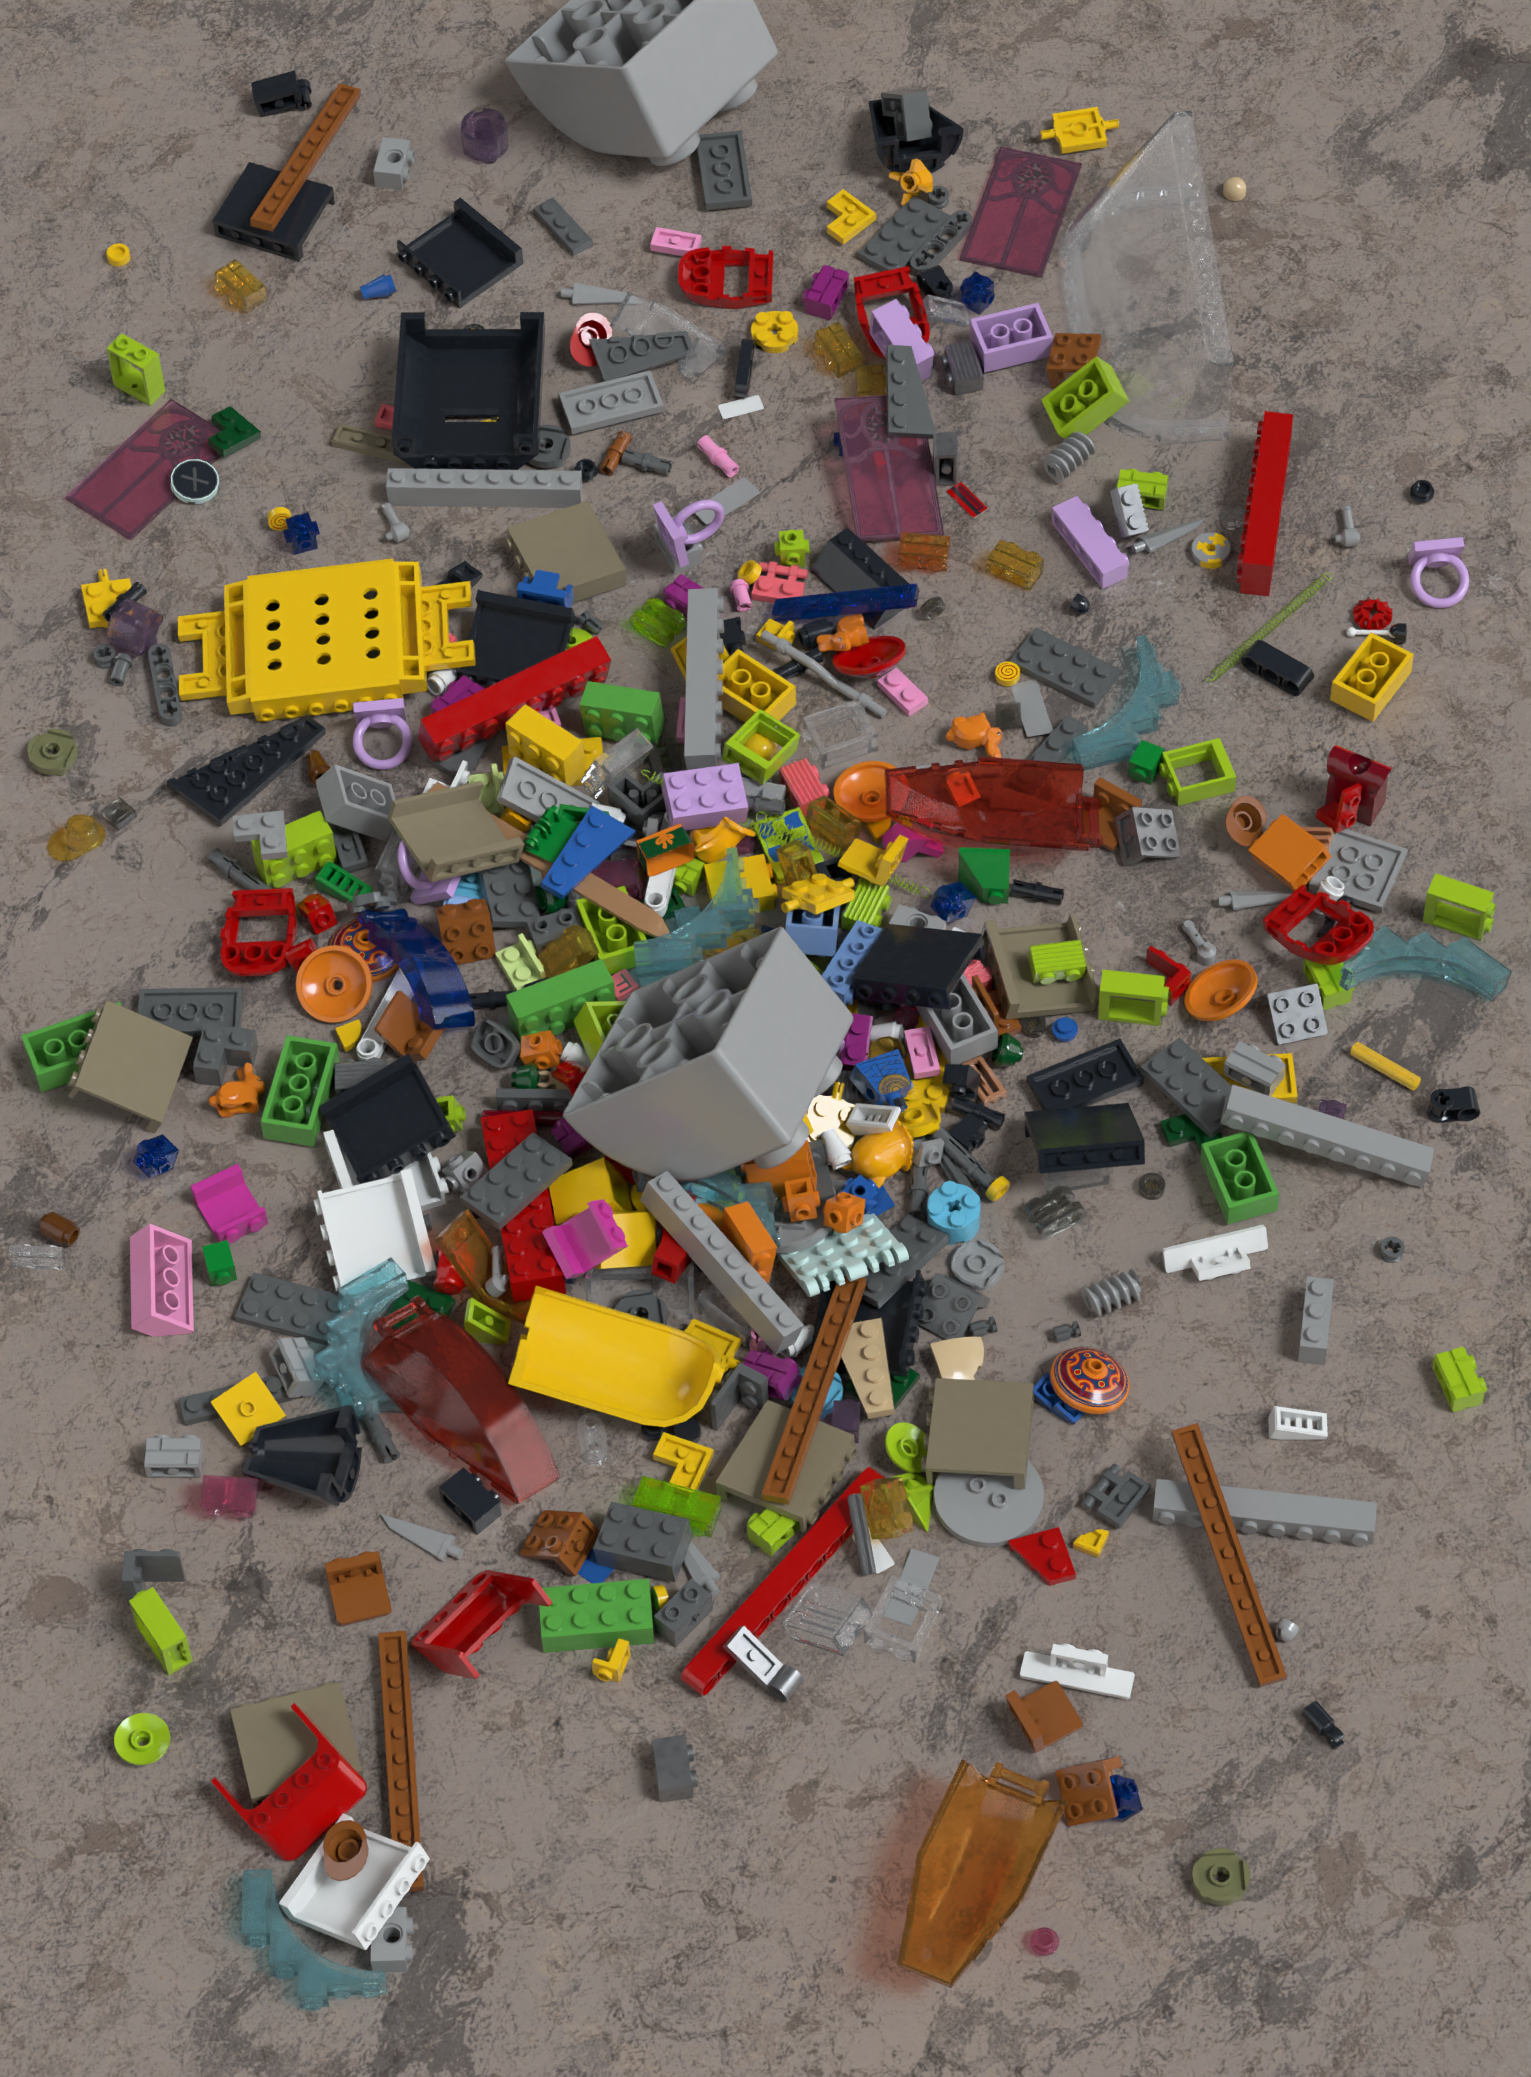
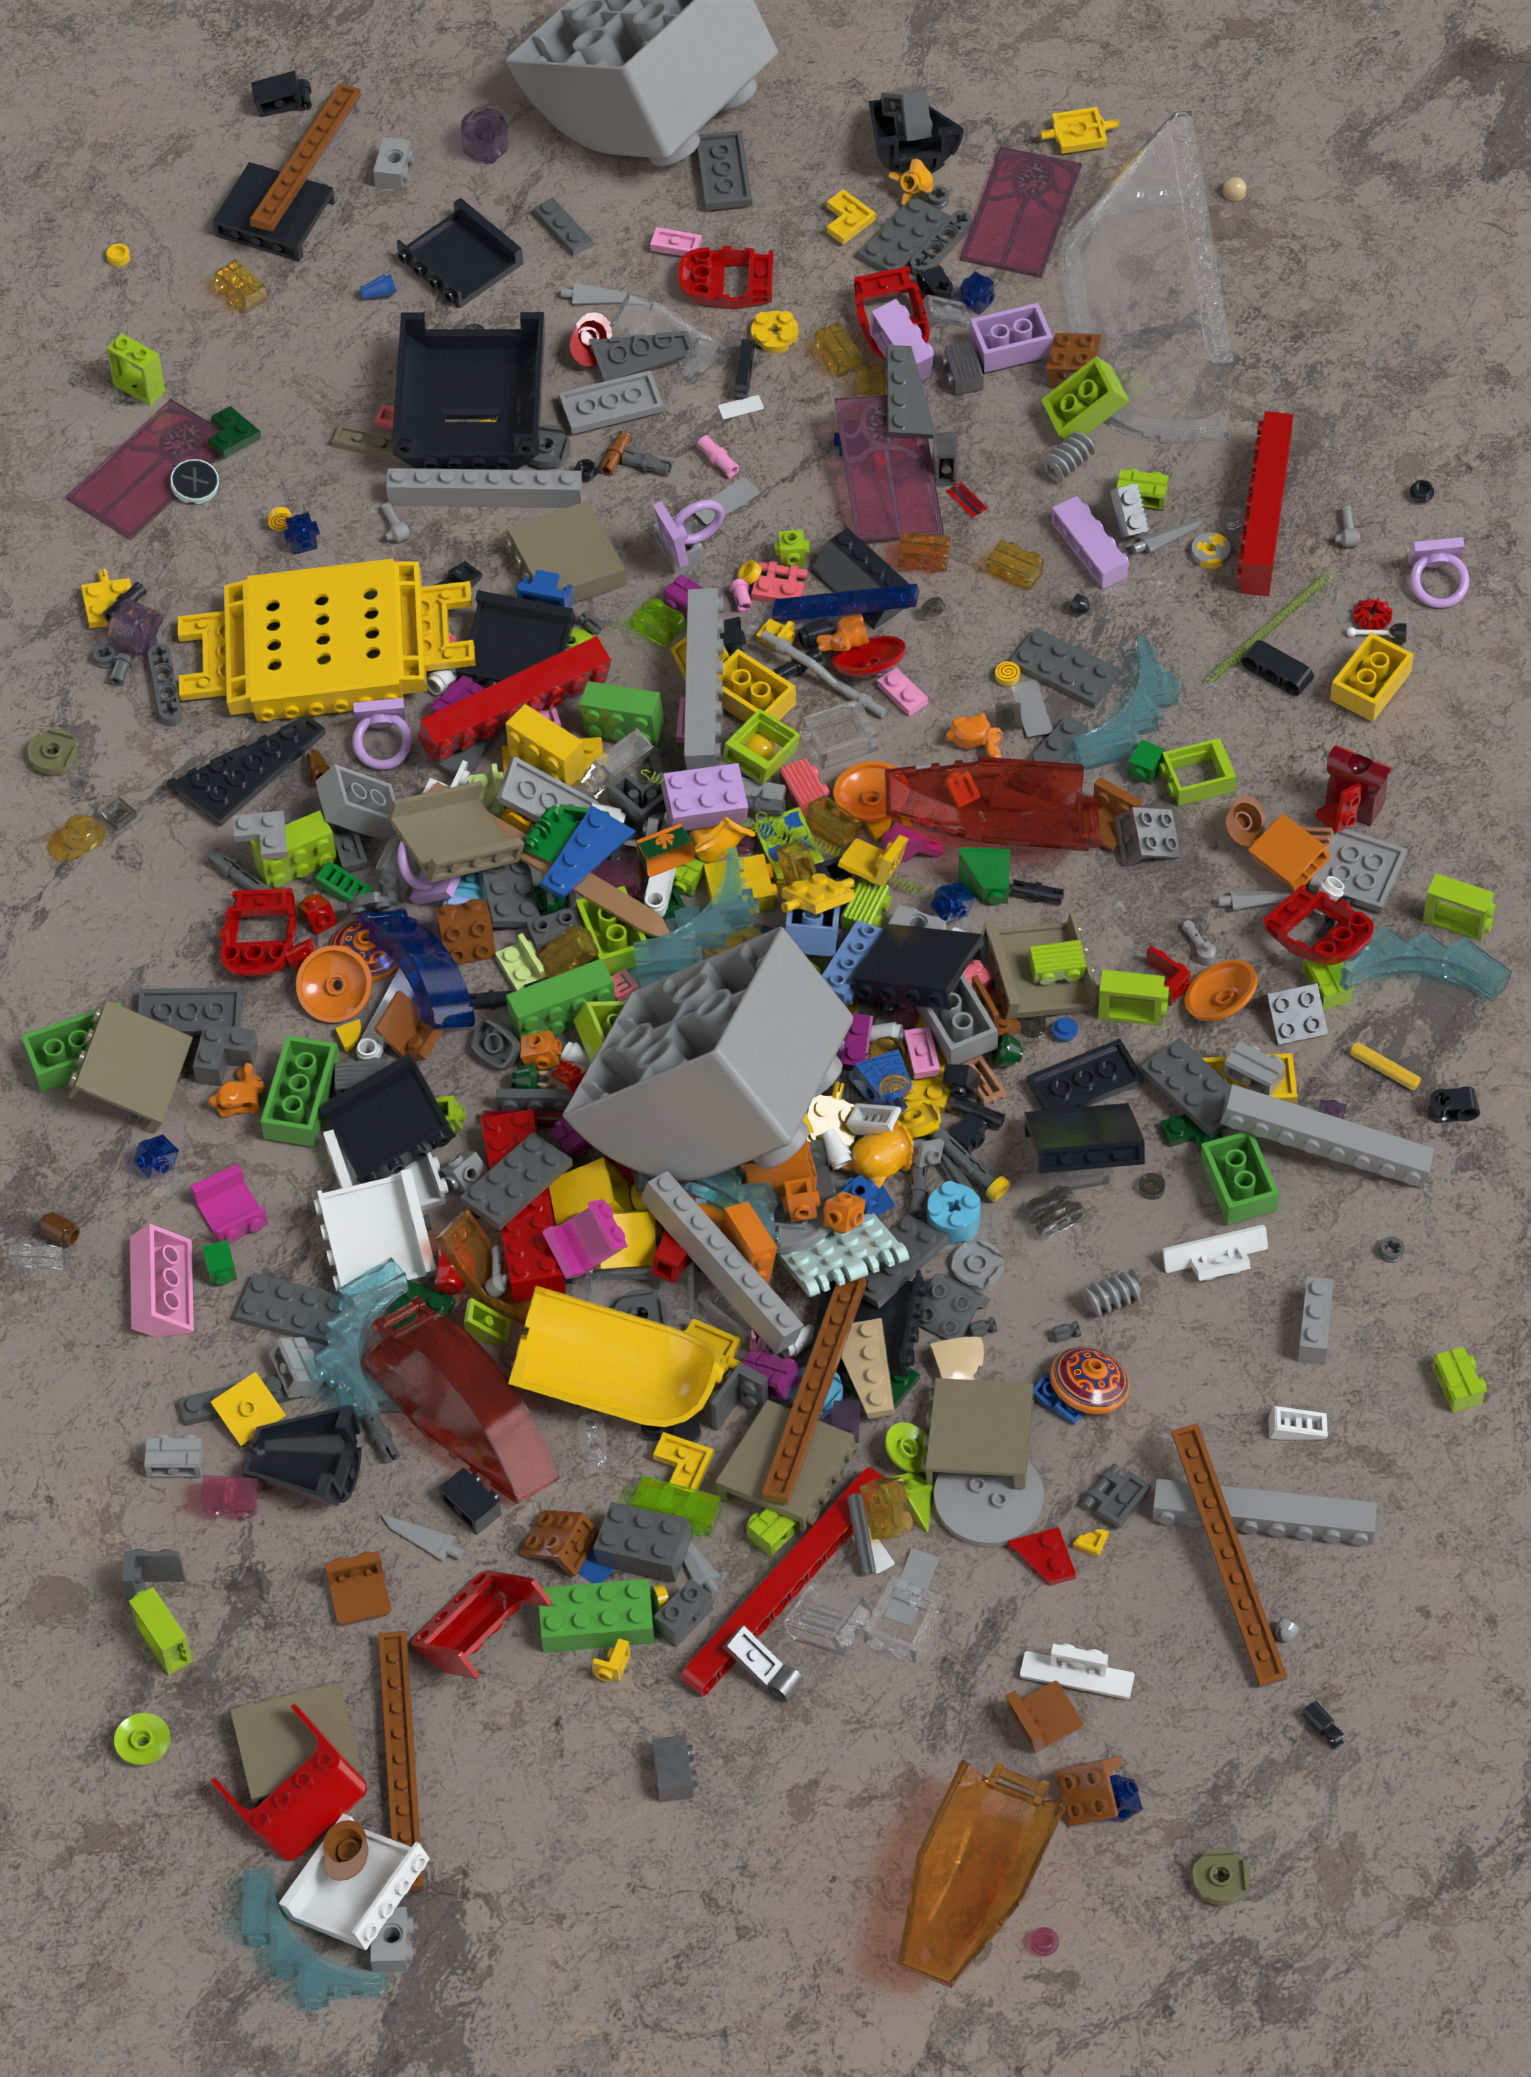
(826, 292): magenta brick -> none

